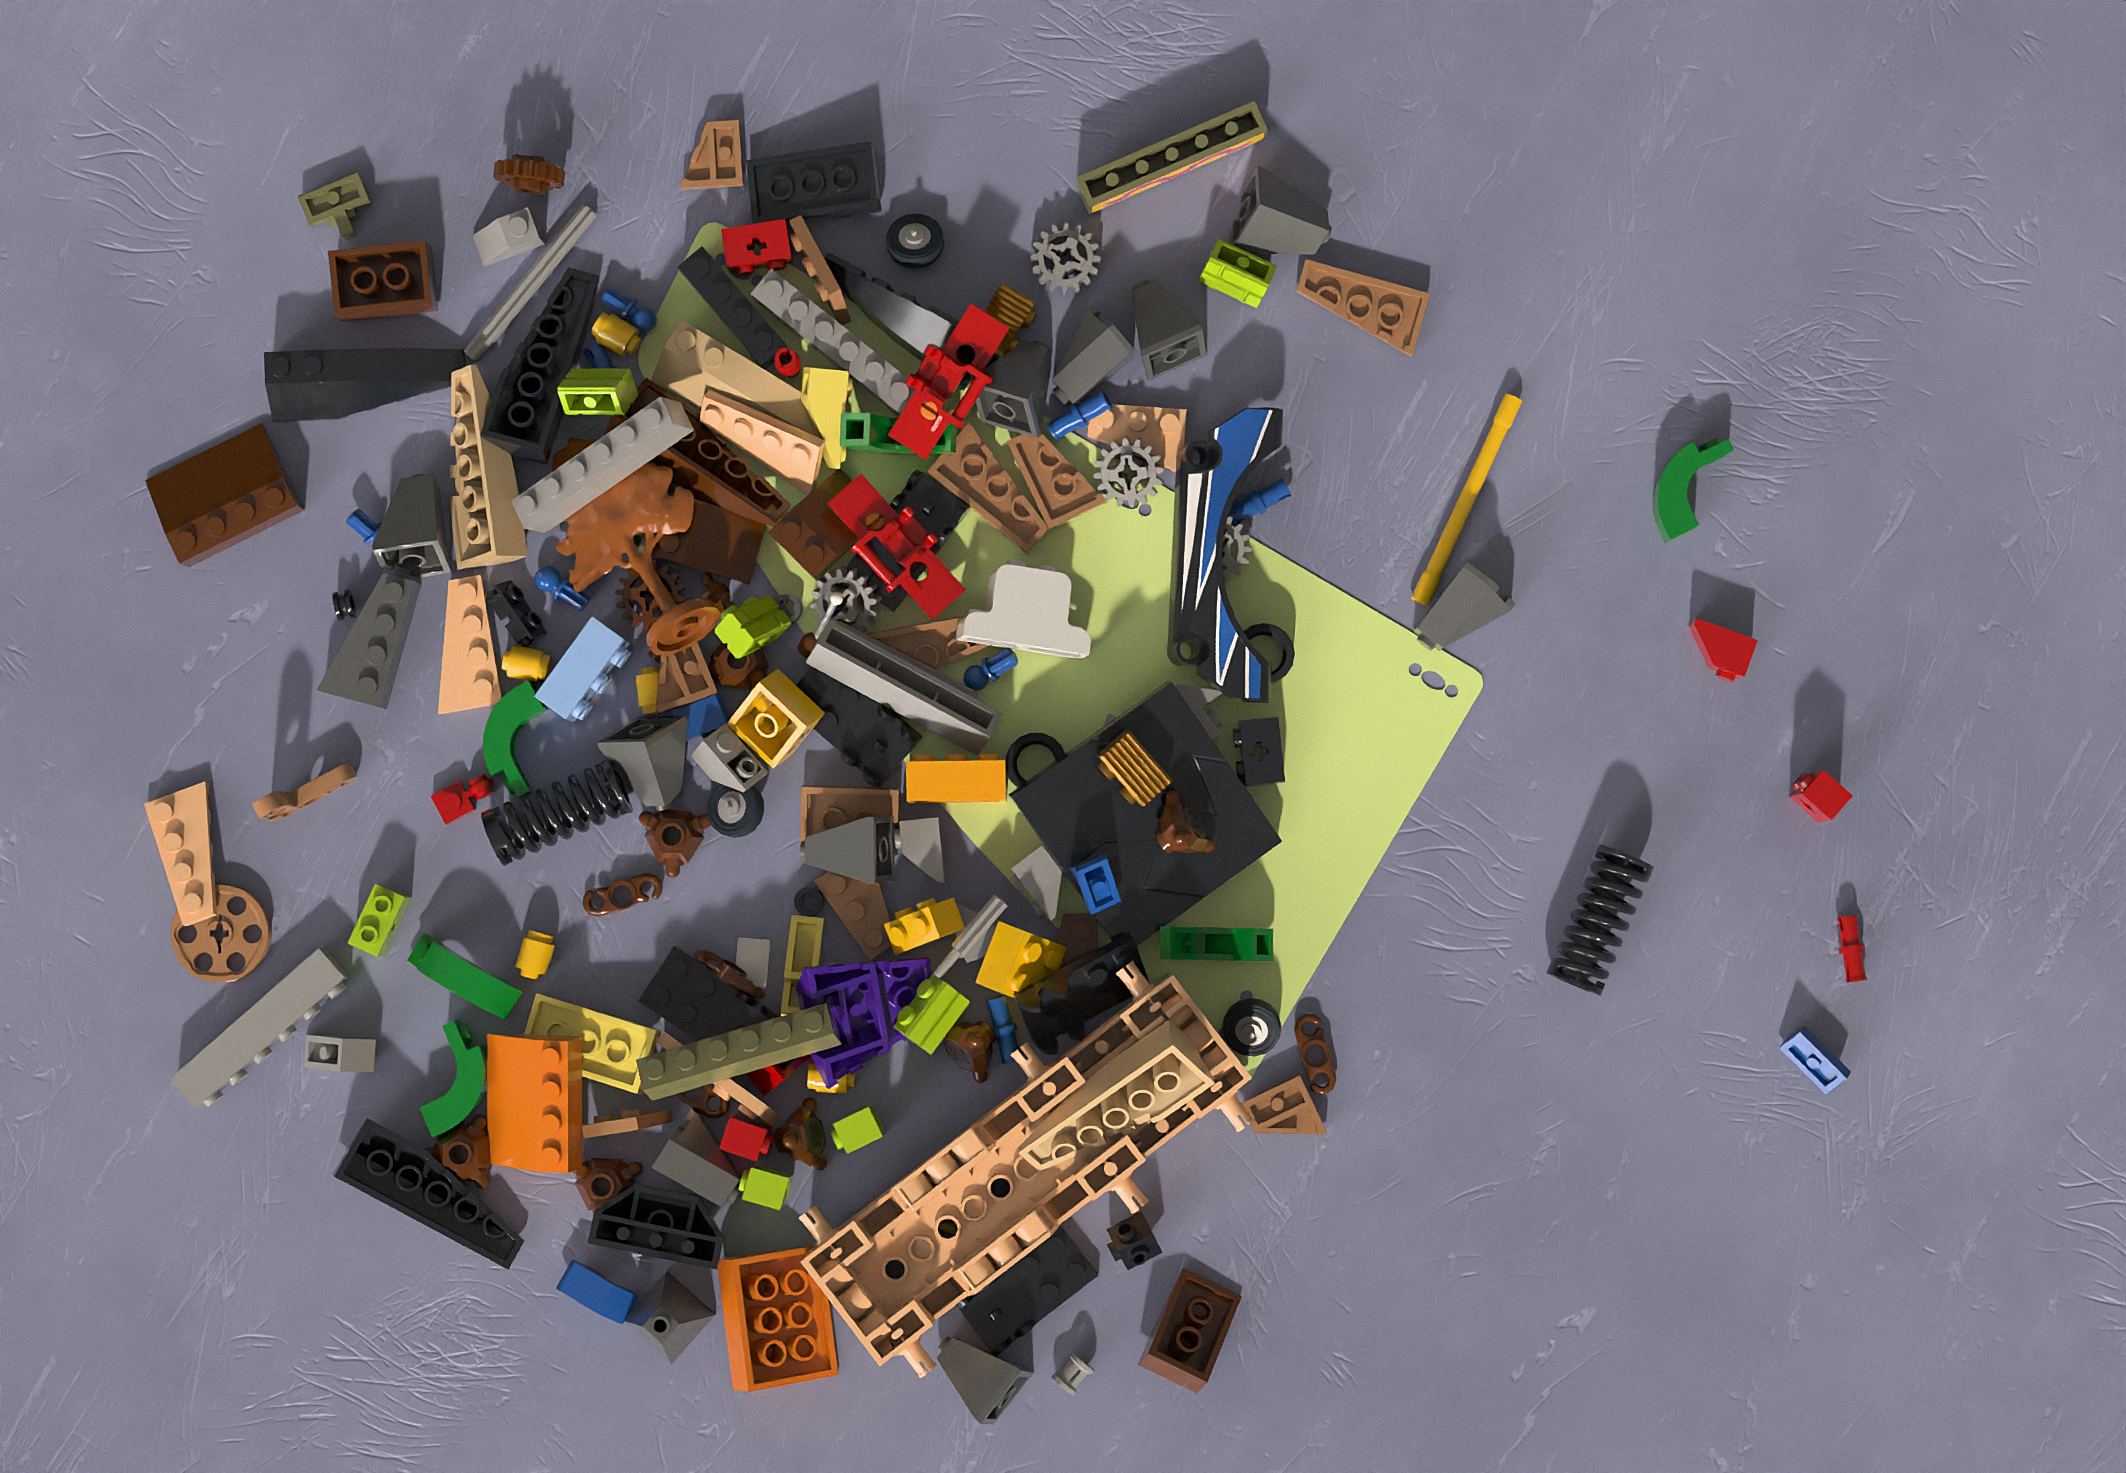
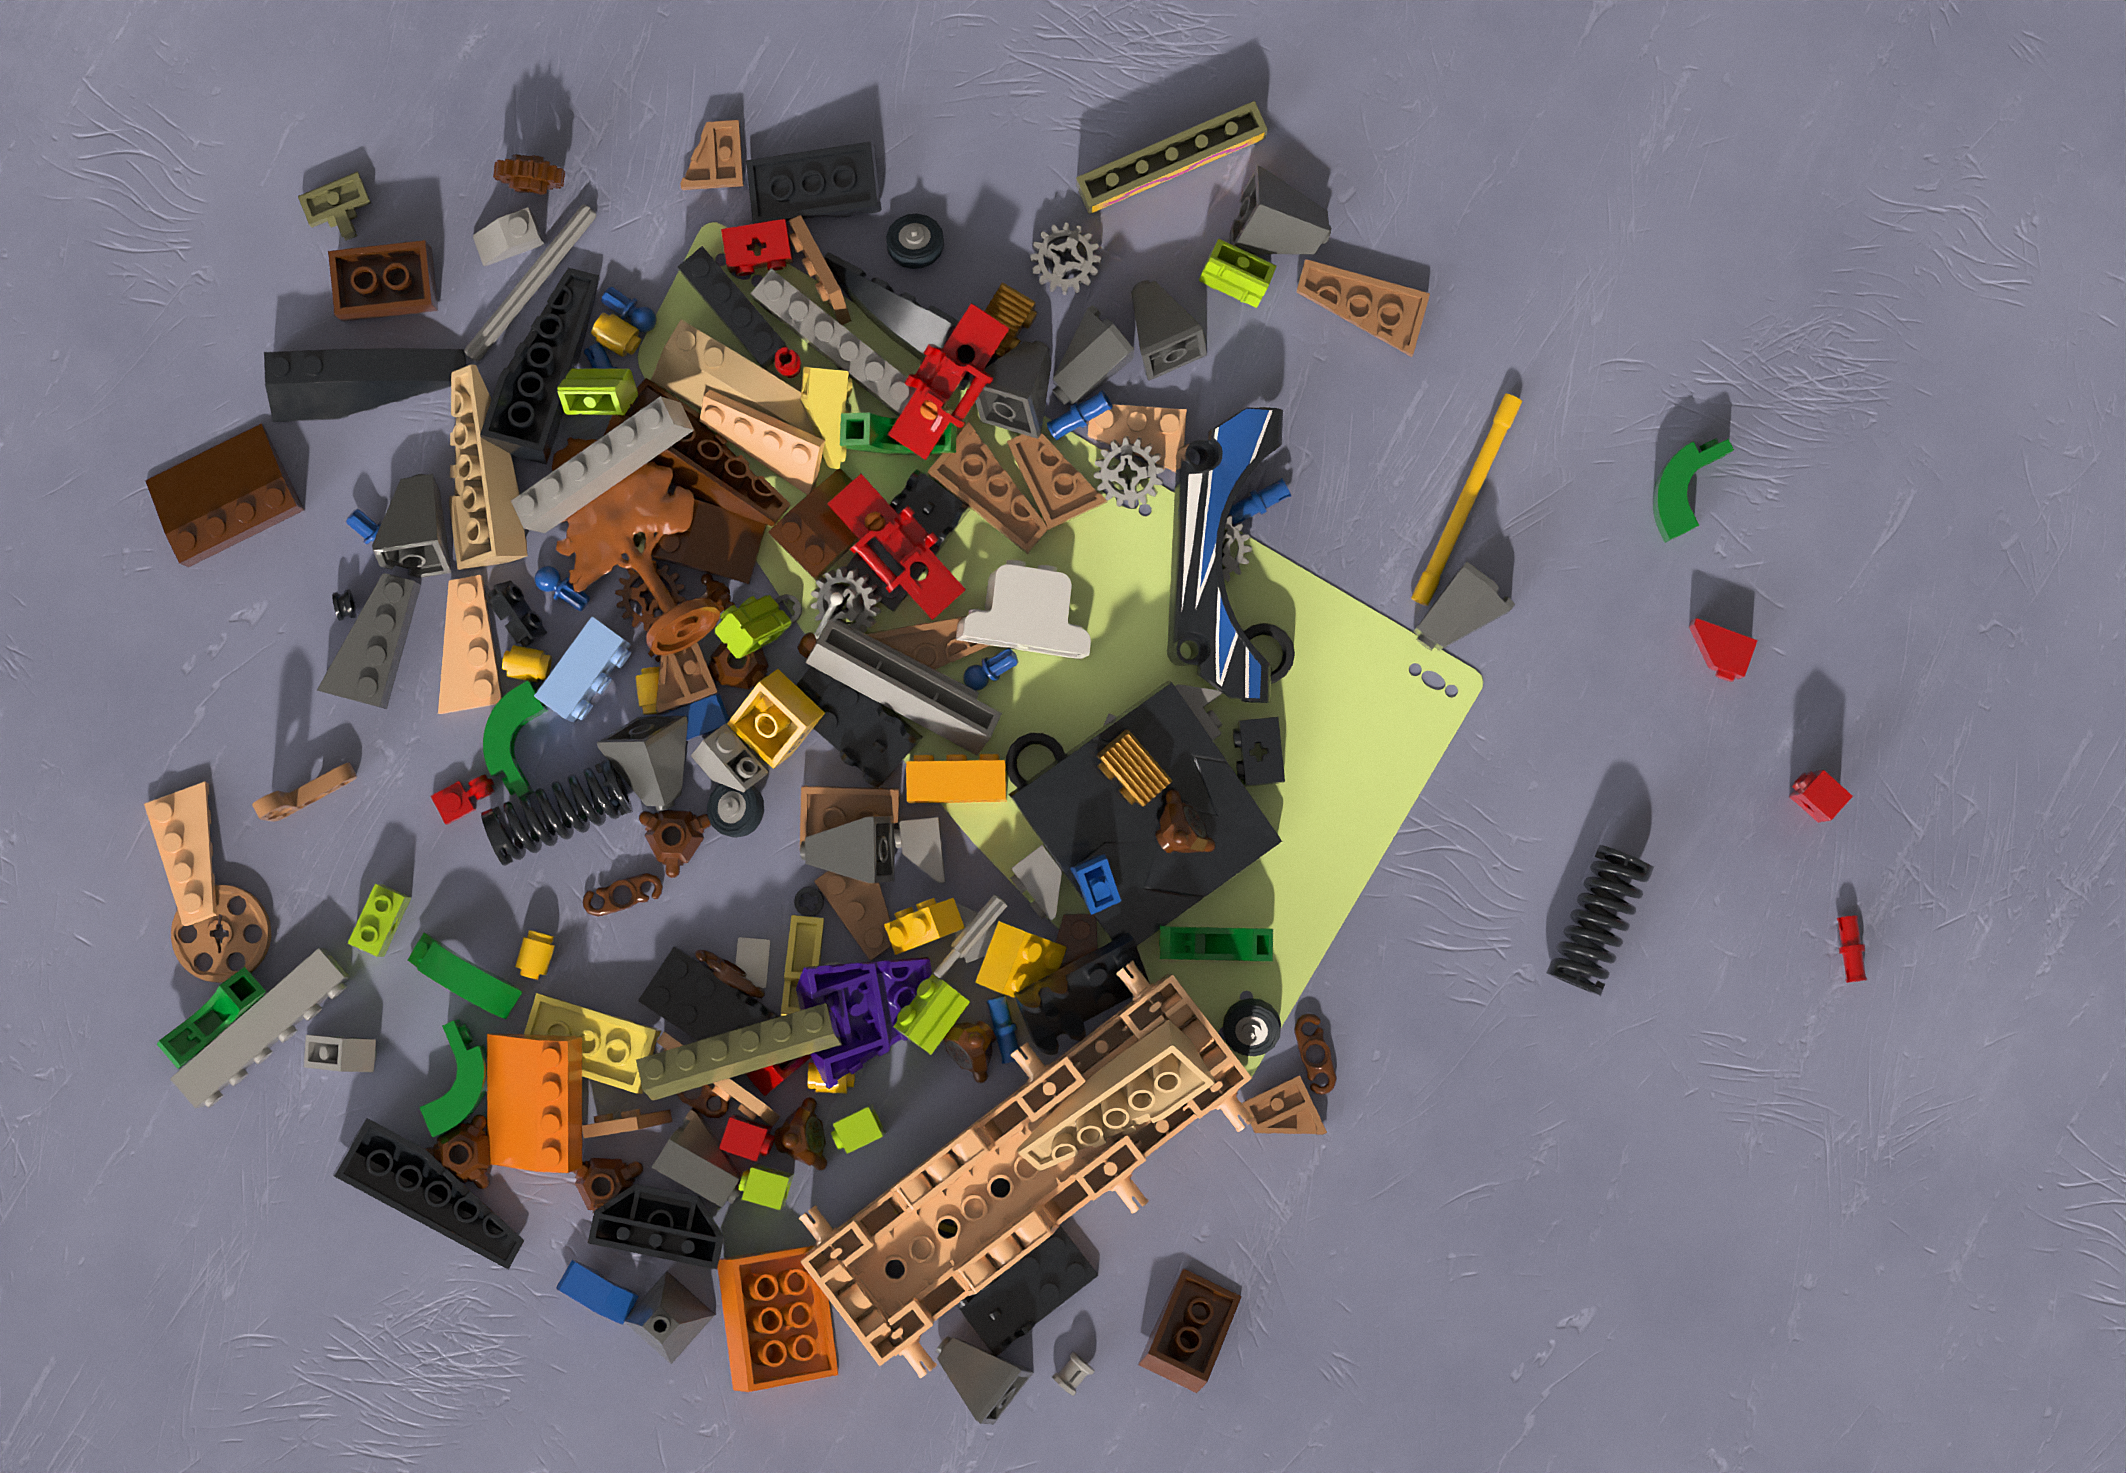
(214, 1017): none -> green arch
(1133, 1241): black brick -> none
(1815, 1059): plate -> none

